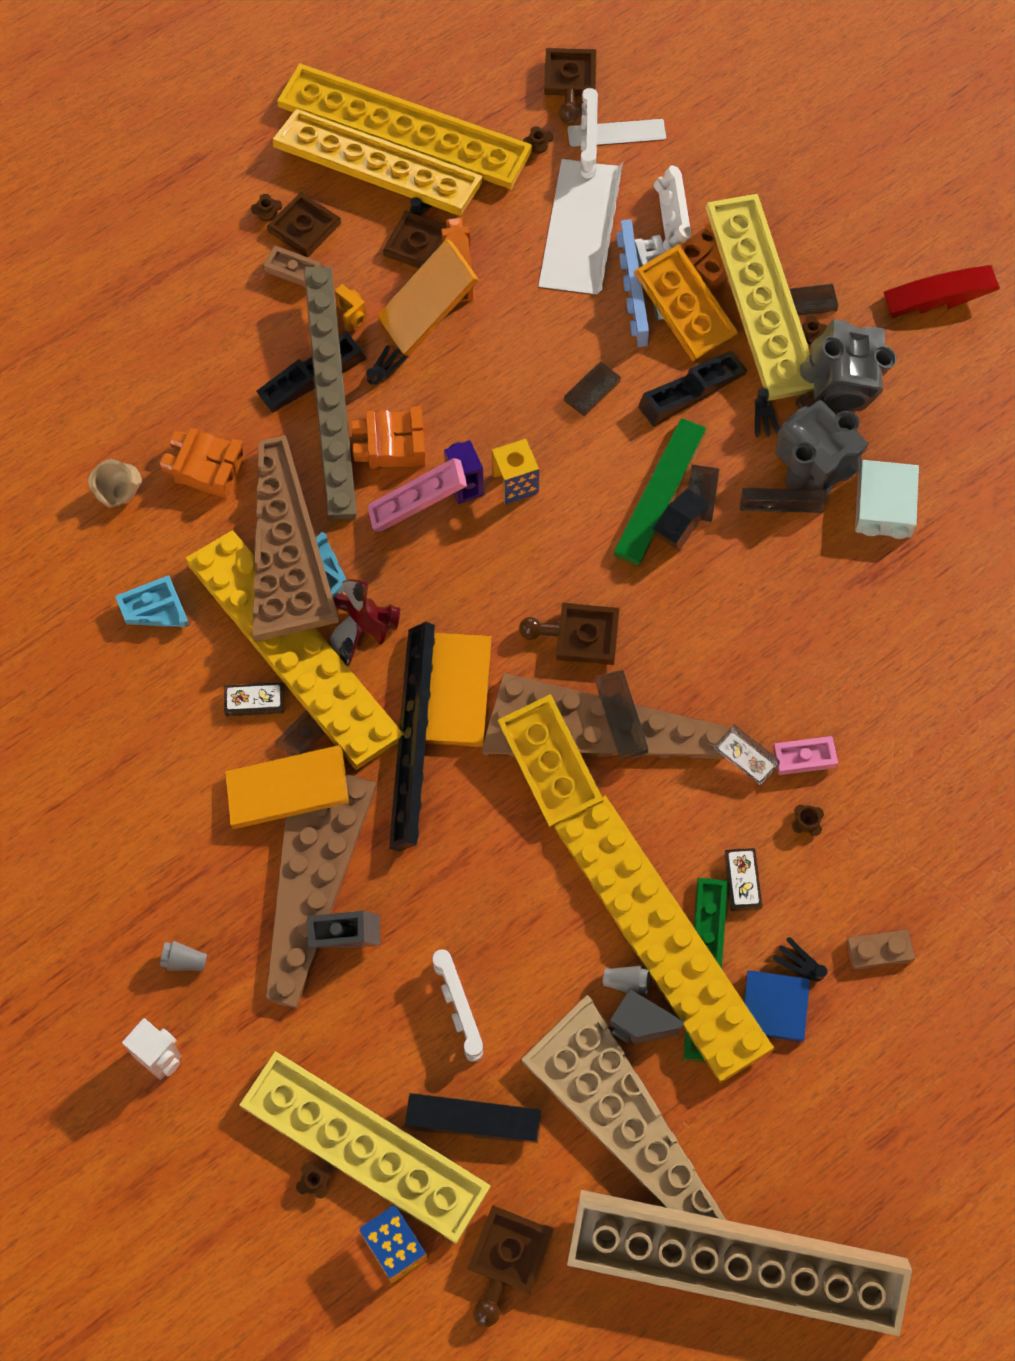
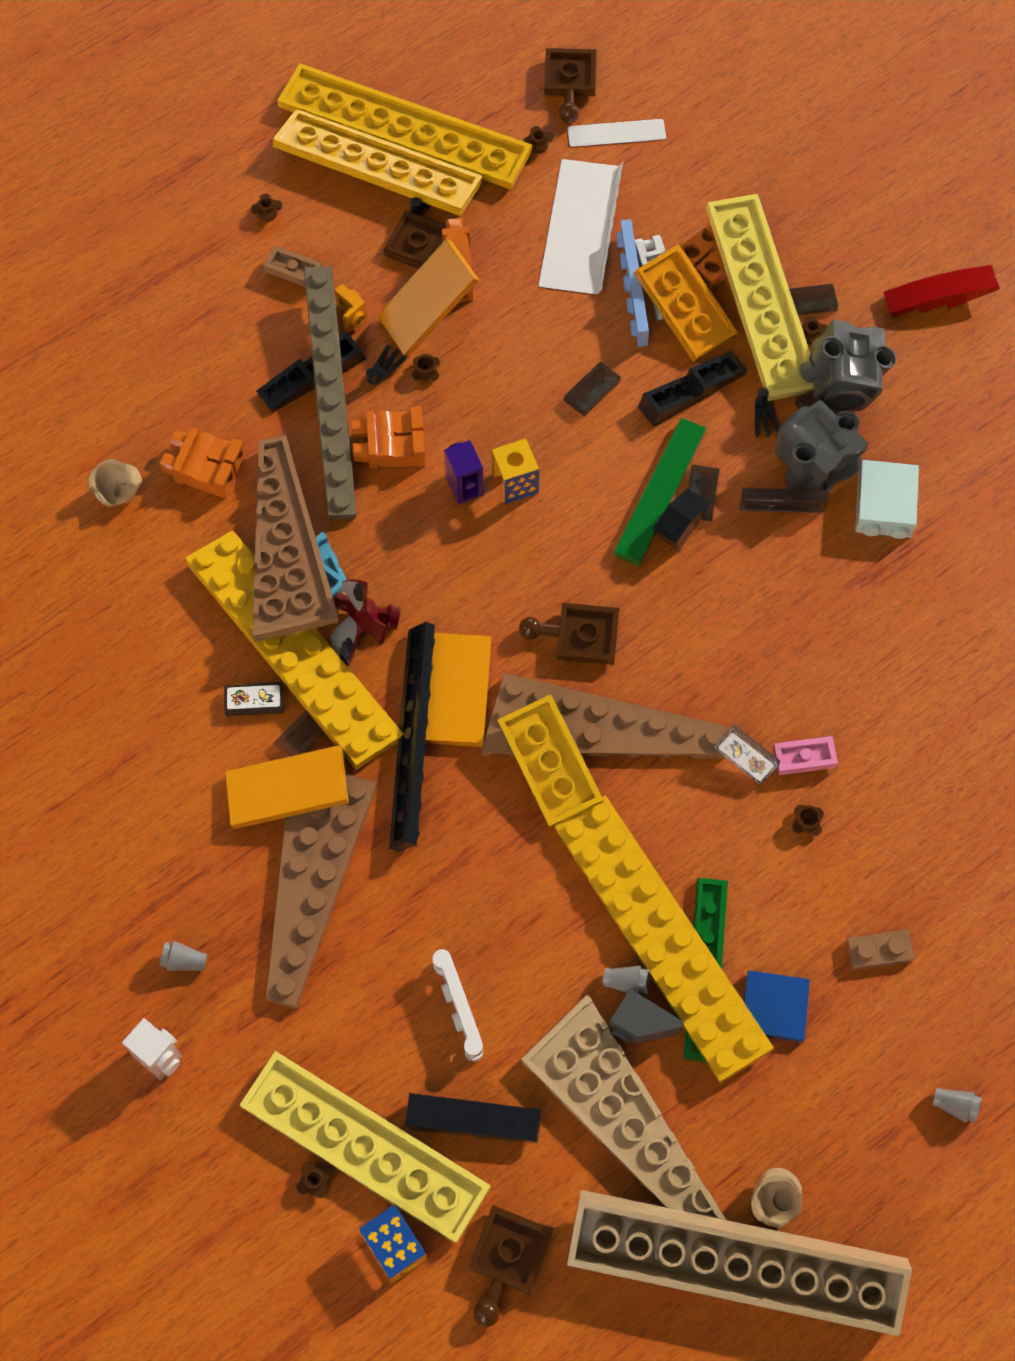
(153, 605): medium azure wing -> none
(304, 224): reddish brown tile -> none
(344, 930): dark grey slope -> none
(417, 495): bright pink plate -> none
(425, 361): none -> reddish brown plate
(589, 141): white plate -> none
(621, 714): clear smoke tile -> none
(673, 208): white plate -> none
(743, 879): tile -> none
(776, 1197): none -> tan hair
(809, 967): black piece -> none
(959, 1104): none -> light grey cone

